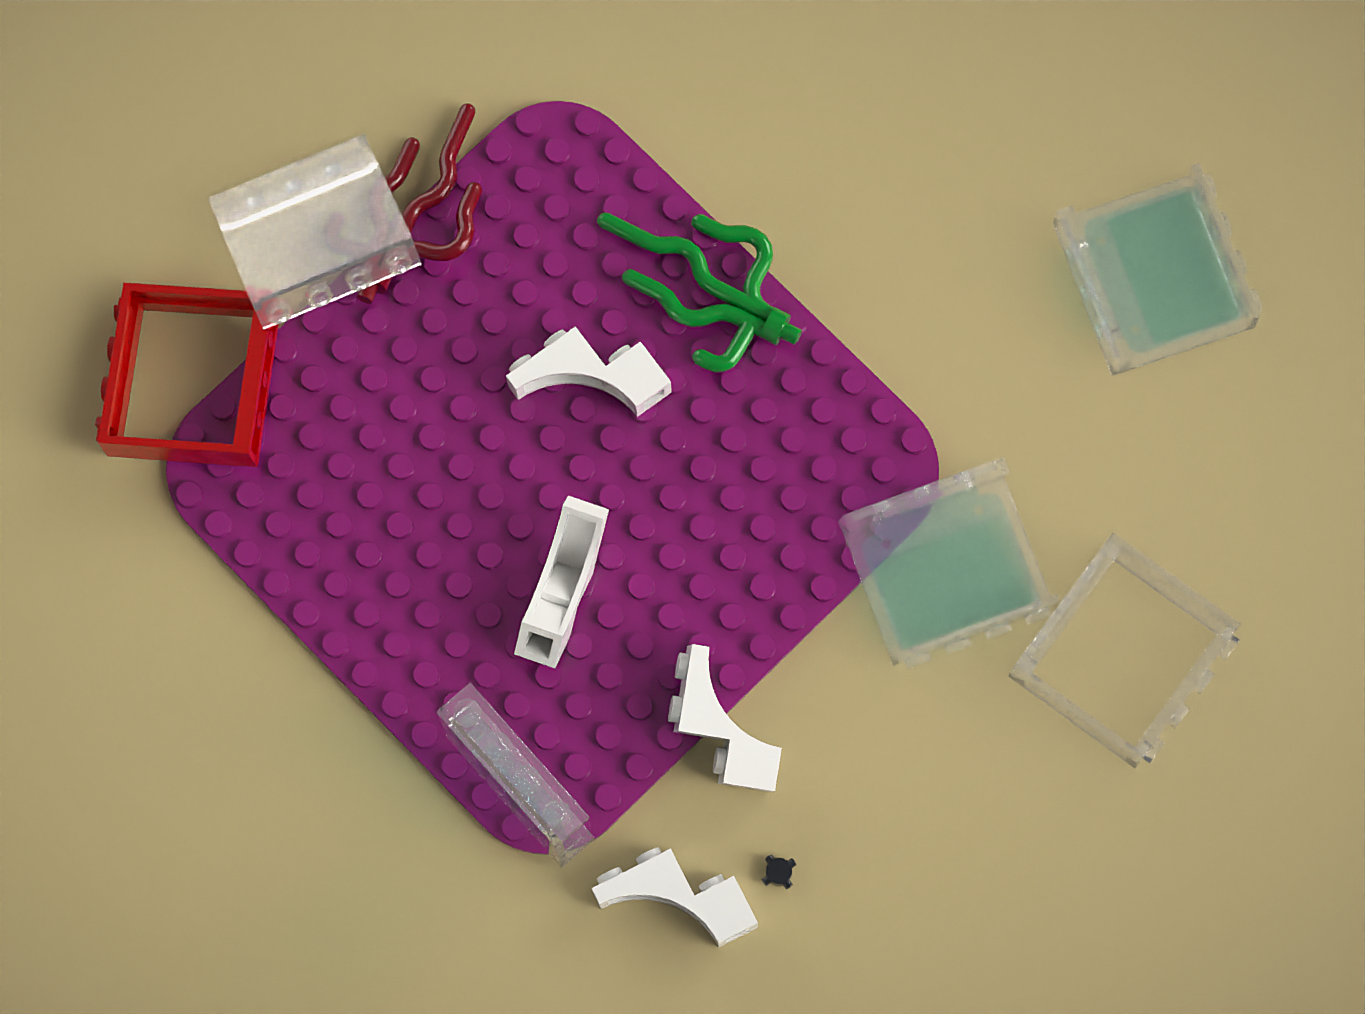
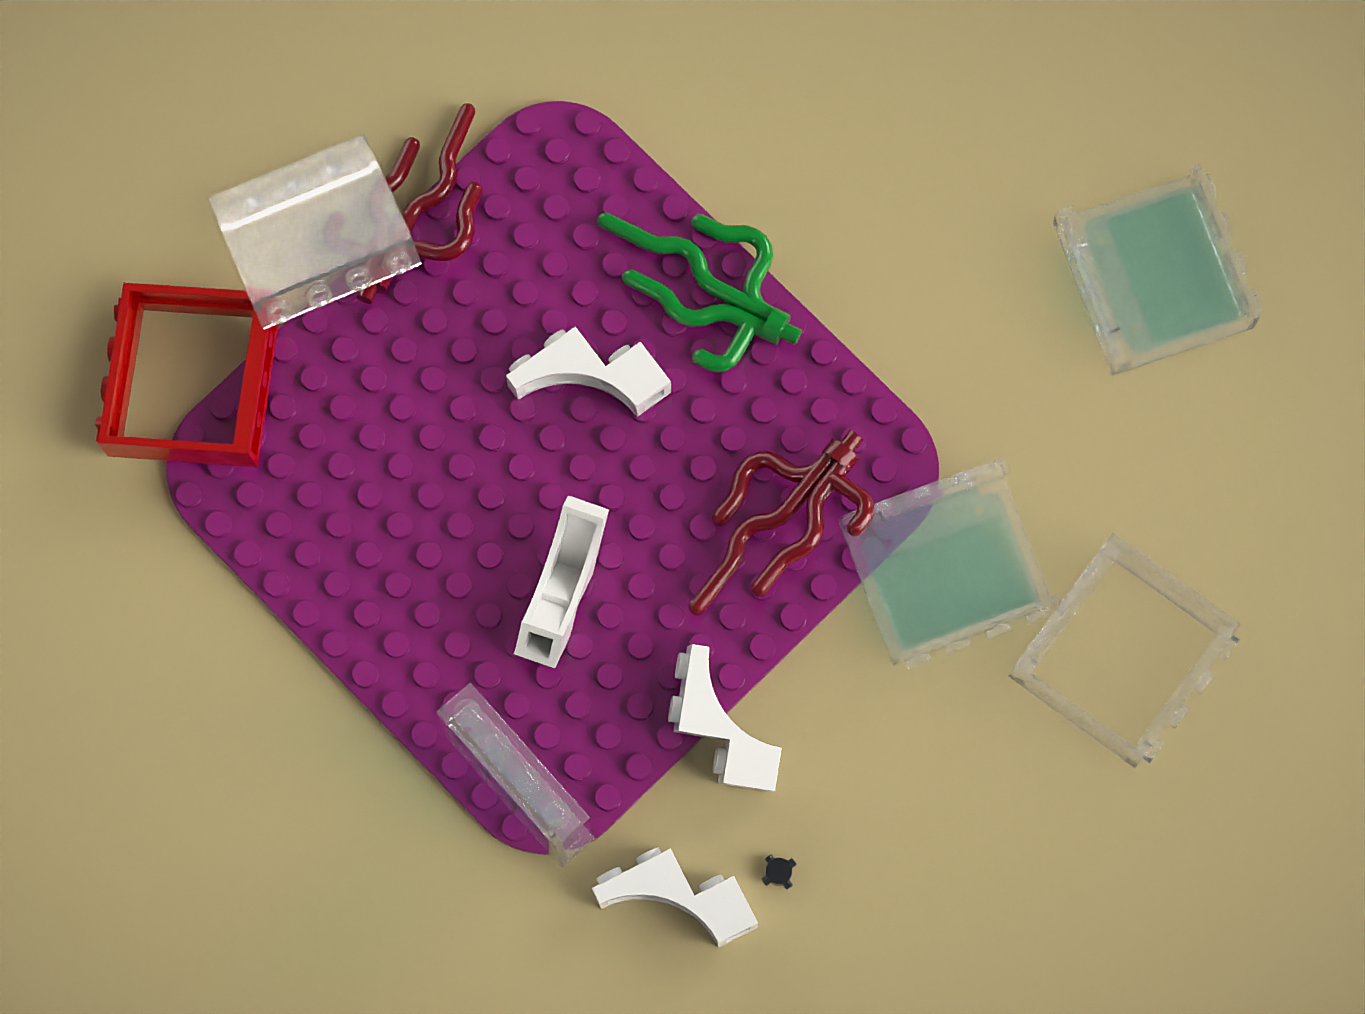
(814, 485): none -> dark red plant

